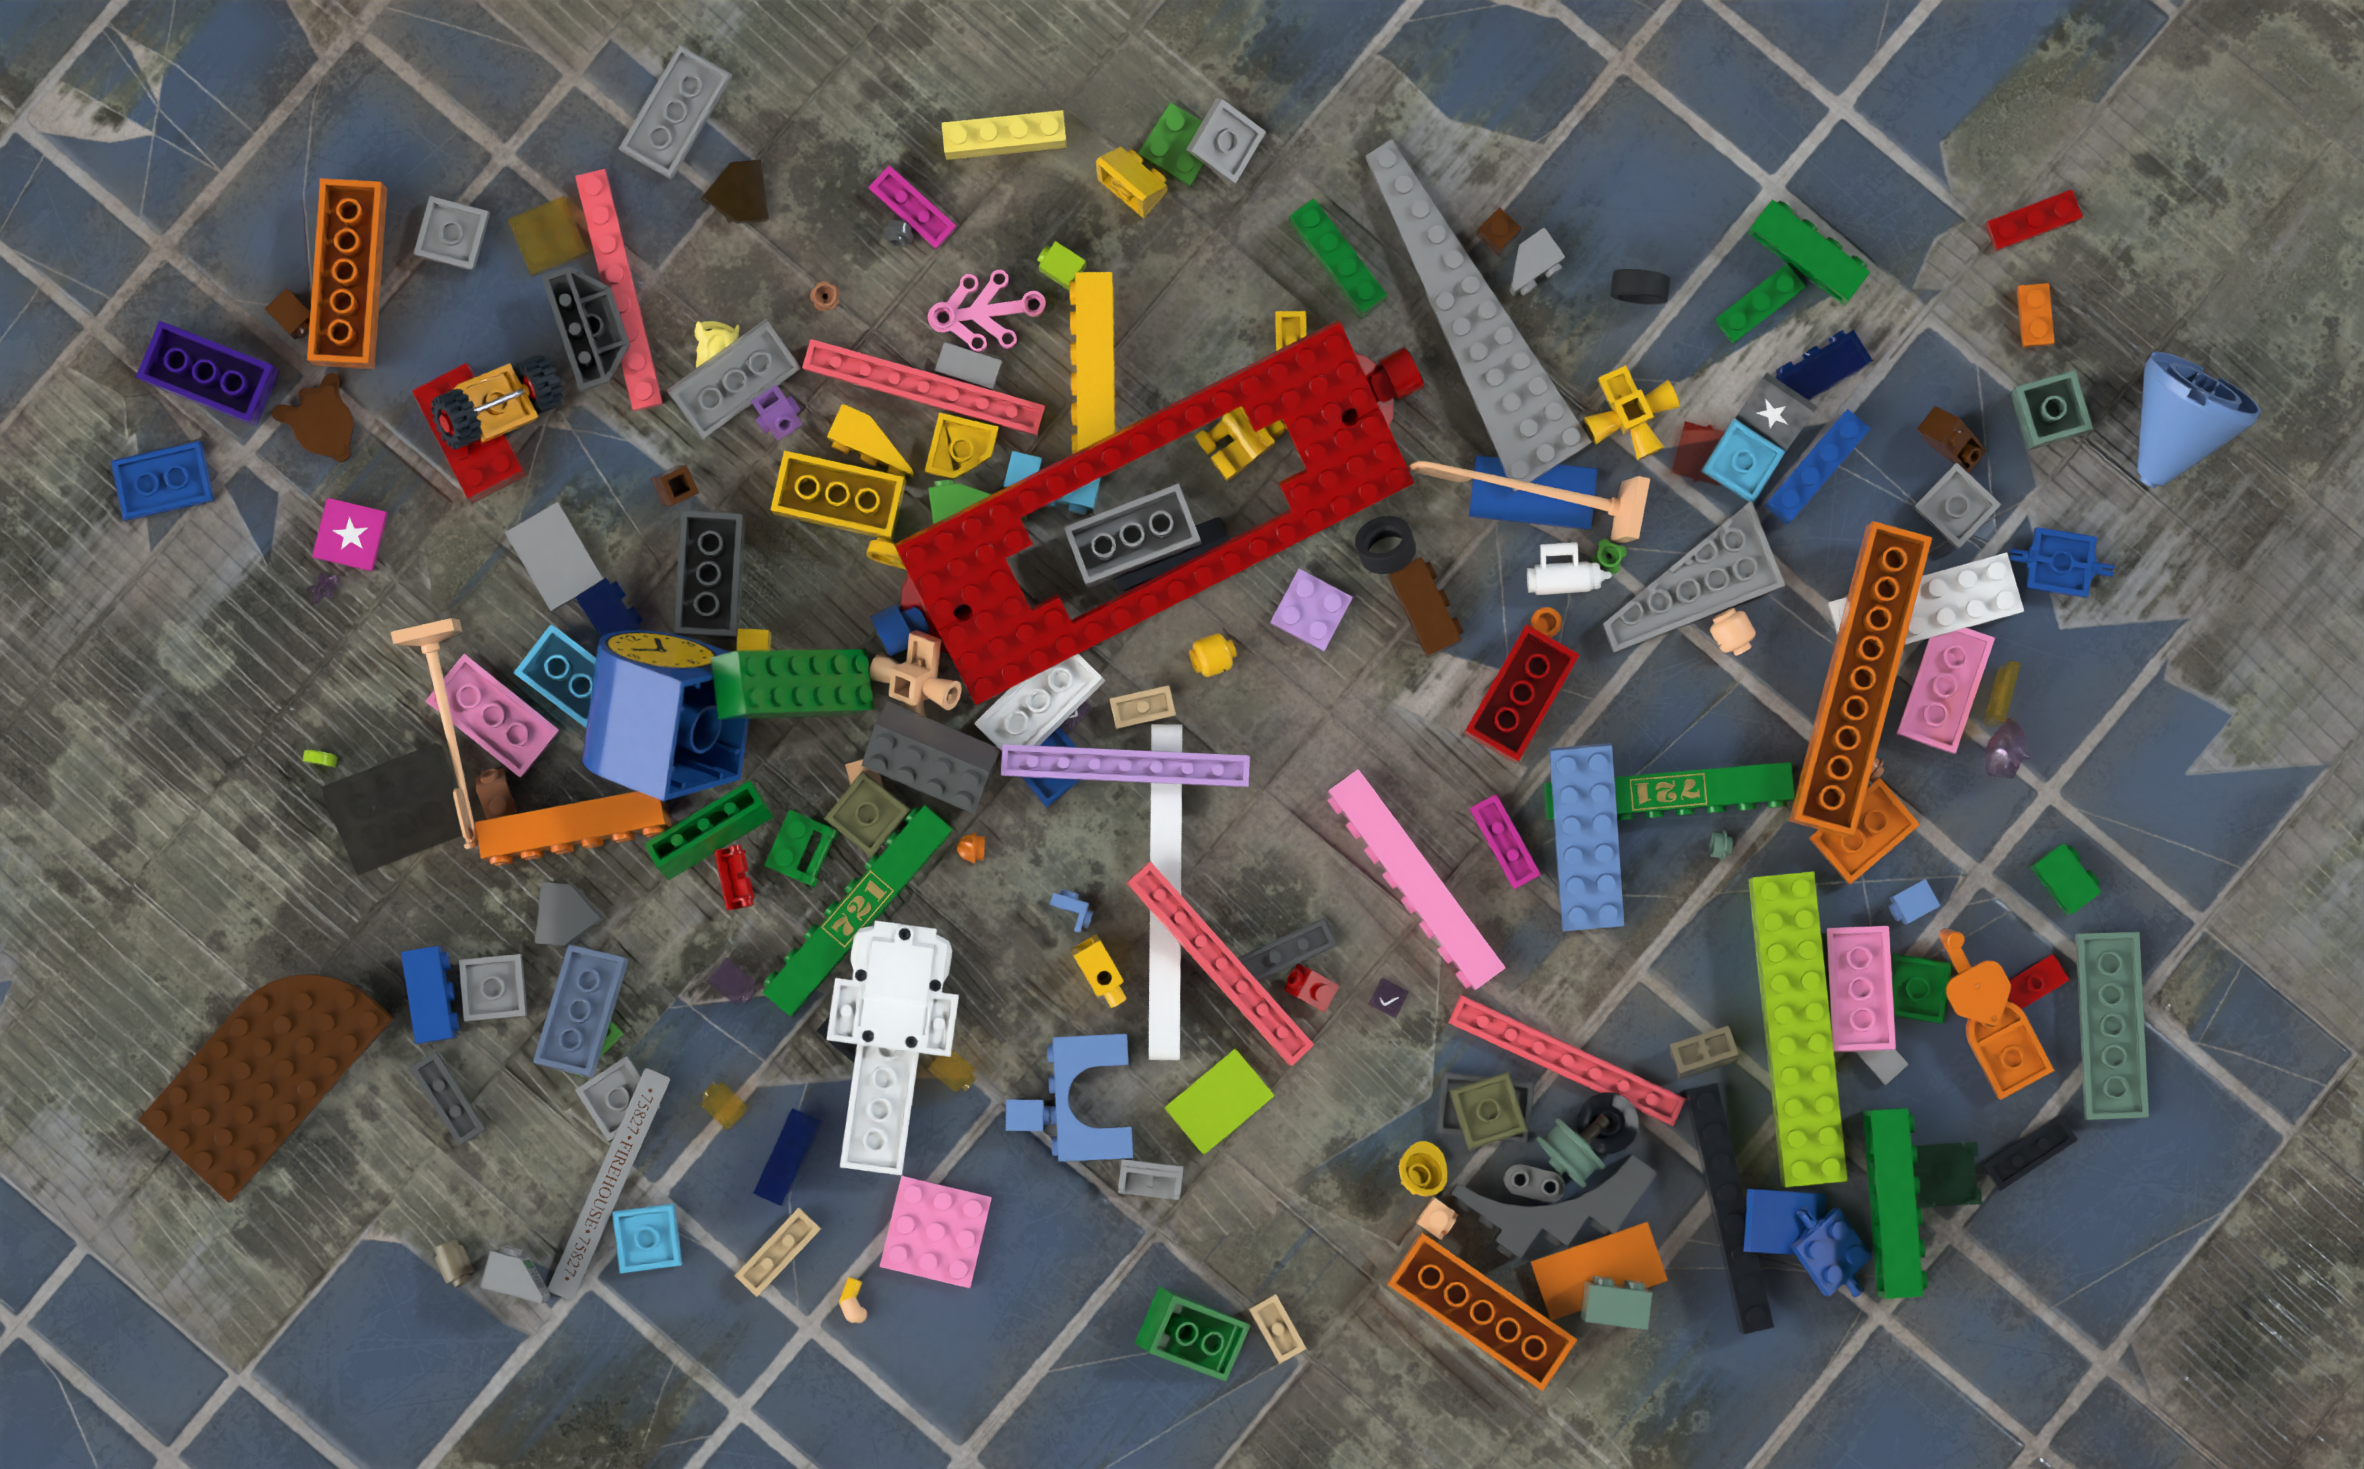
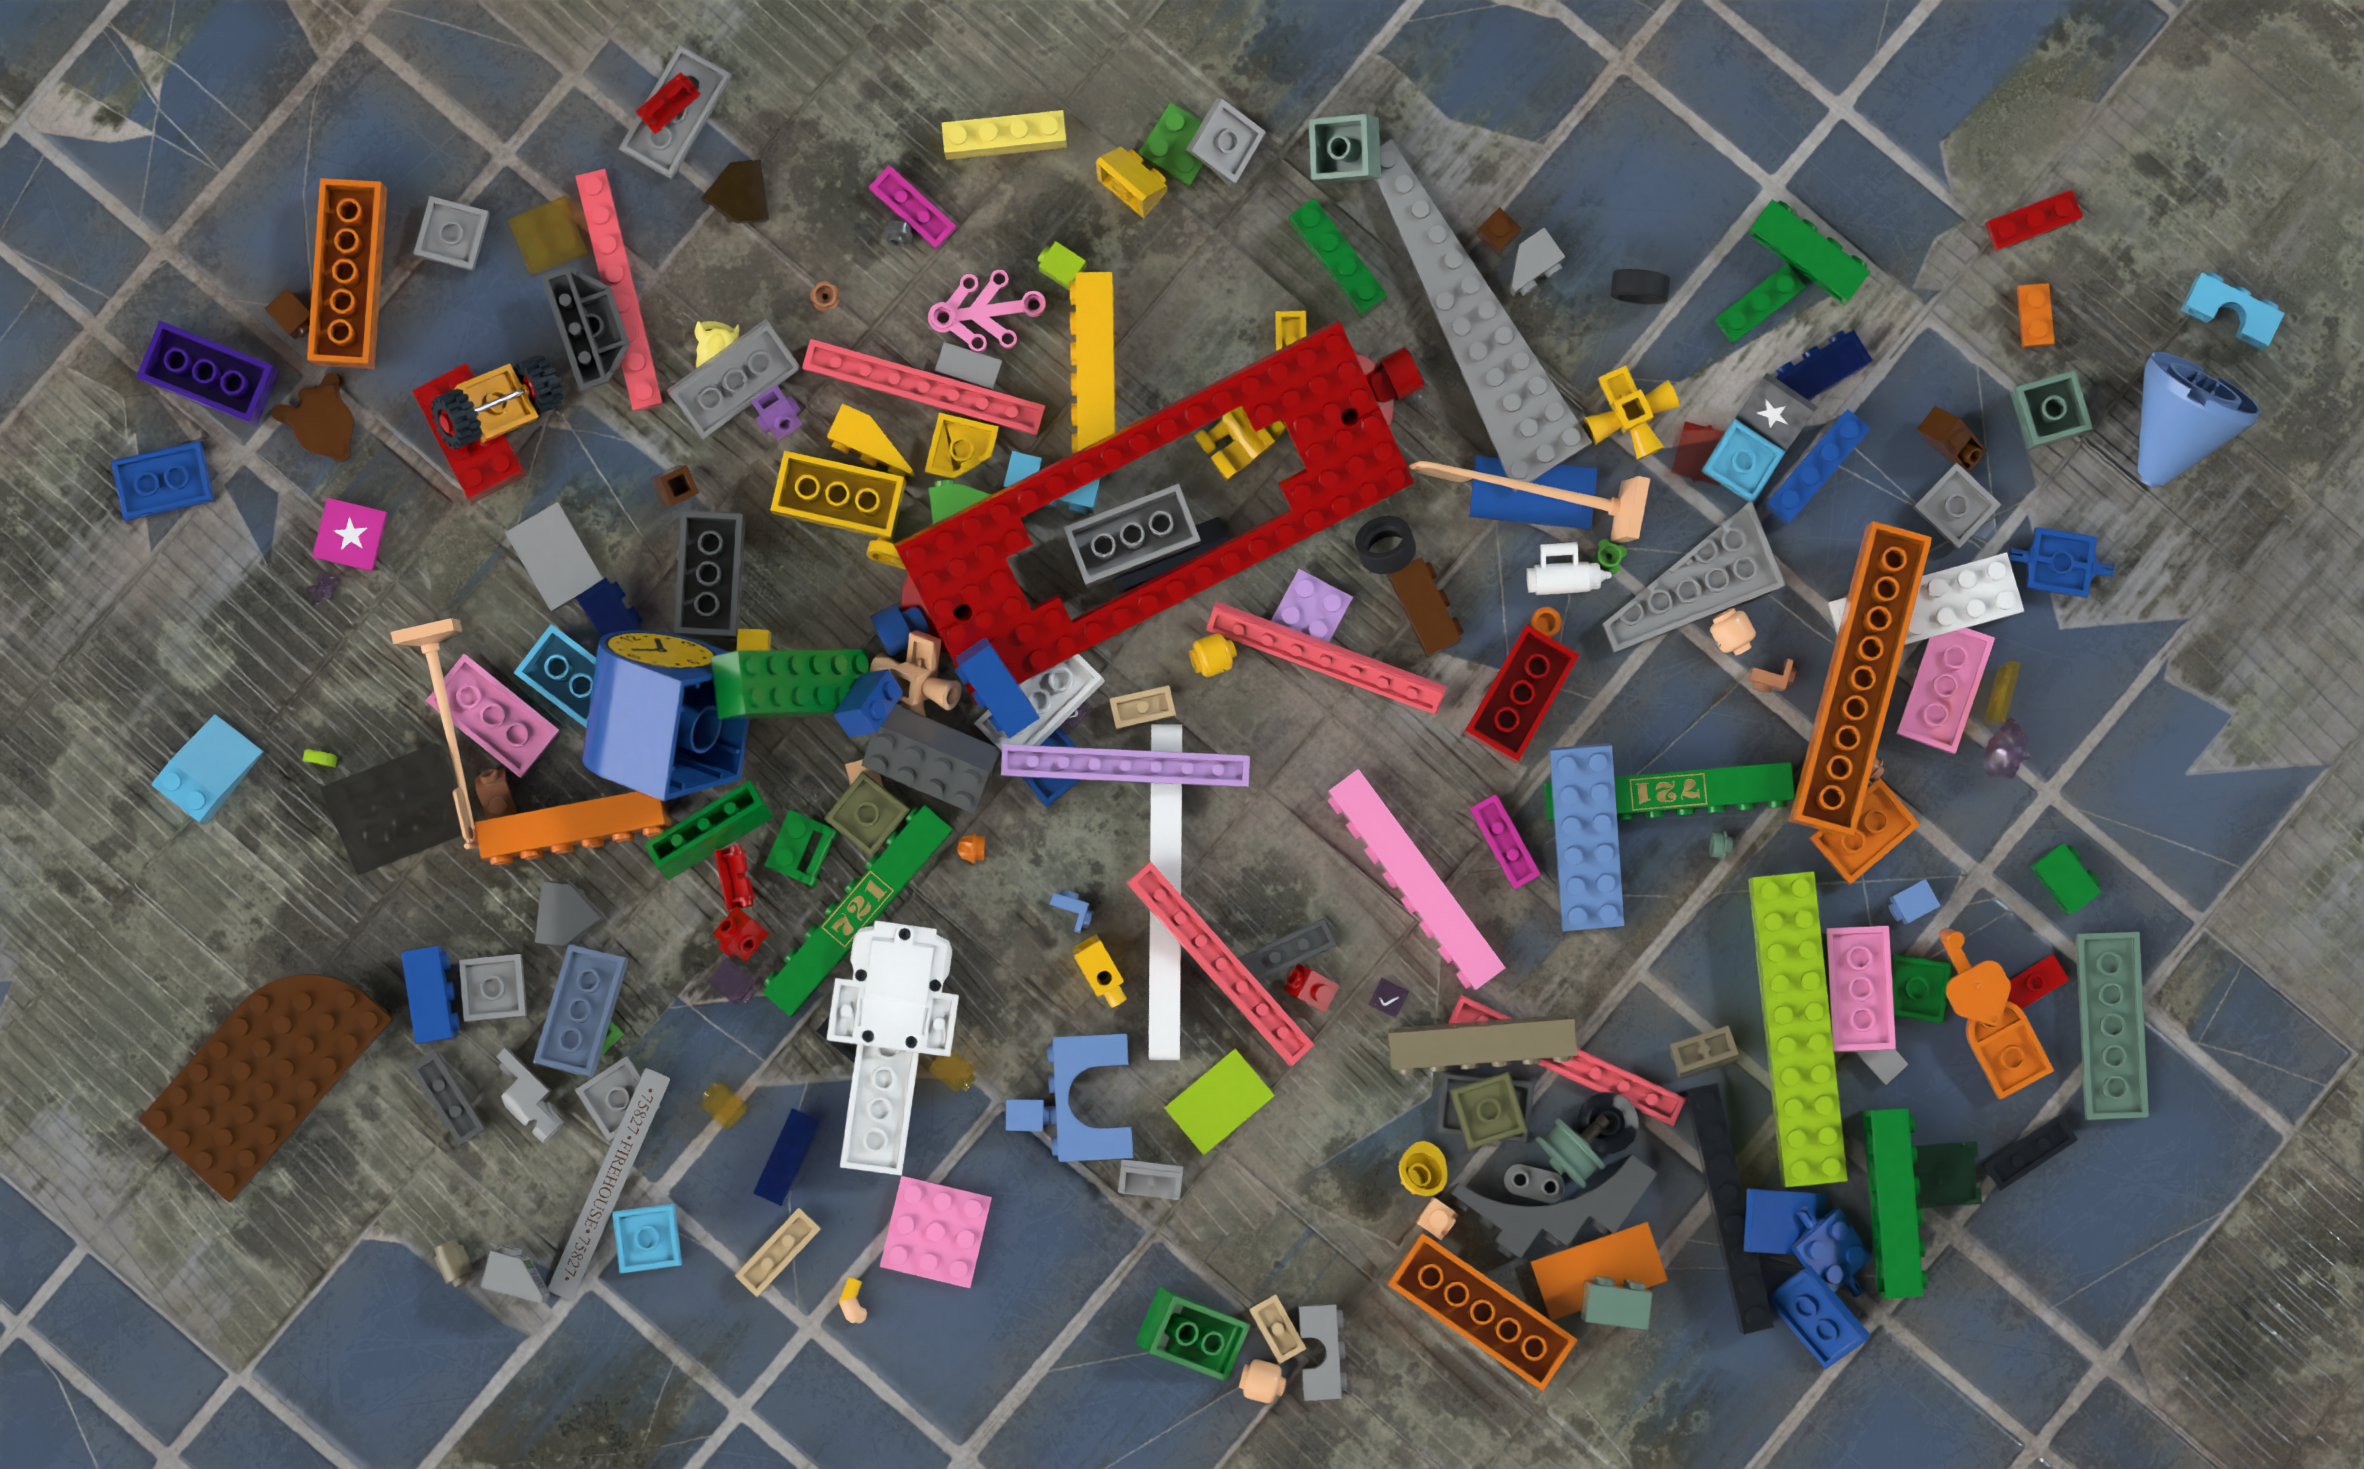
(207, 769): none -> medium azure slope
(527, 1097): none -> light grey plate
(668, 103): none -> red hinge
(739, 934): none -> red brick
(868, 703): none -> blue brick
(995, 688): none -> blue brick
(1262, 1381): none -> light nougat head
(1325, 1379): none -> light grey arch
(1326, 658): none -> coral tile
(1345, 148): none -> sand green brick
(1483, 1042): none -> dark tan brick
(1765, 681): none -> nougat bracket
(1817, 1316): none -> blue tile
(2257, 318): none -> medium azure arch

